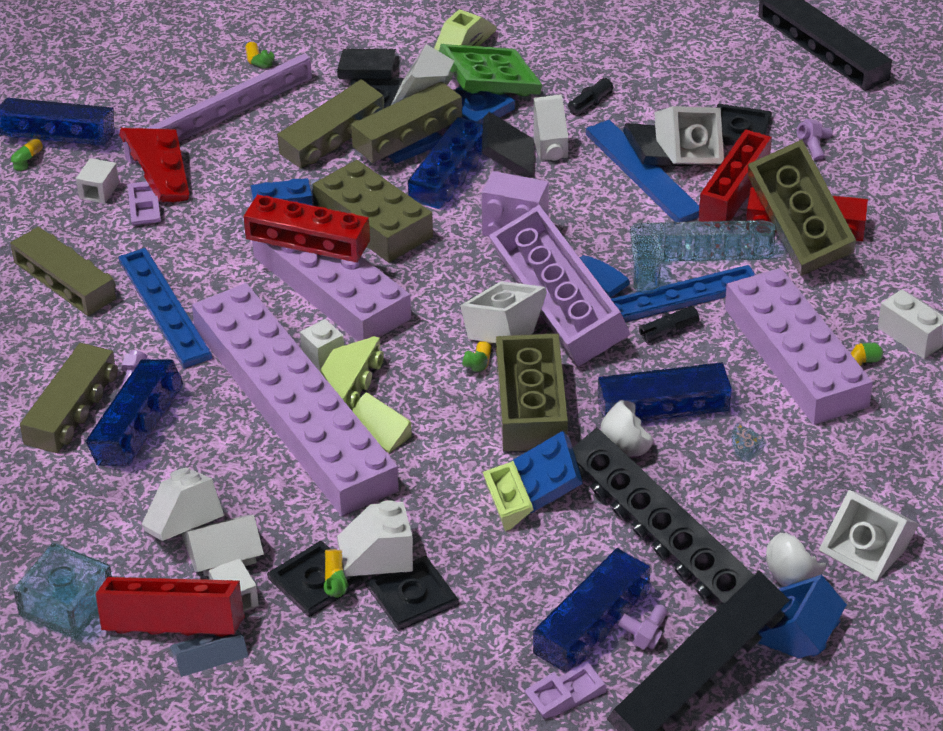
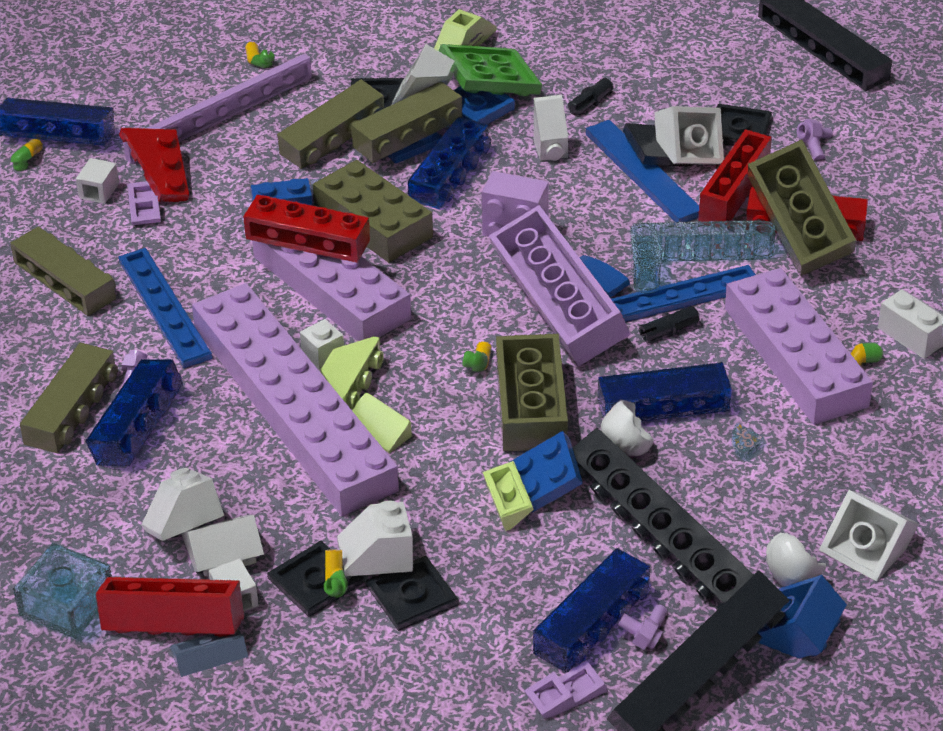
(366, 64): black tile -> none
(503, 311): white slope -> none
(507, 145): black tile -> none

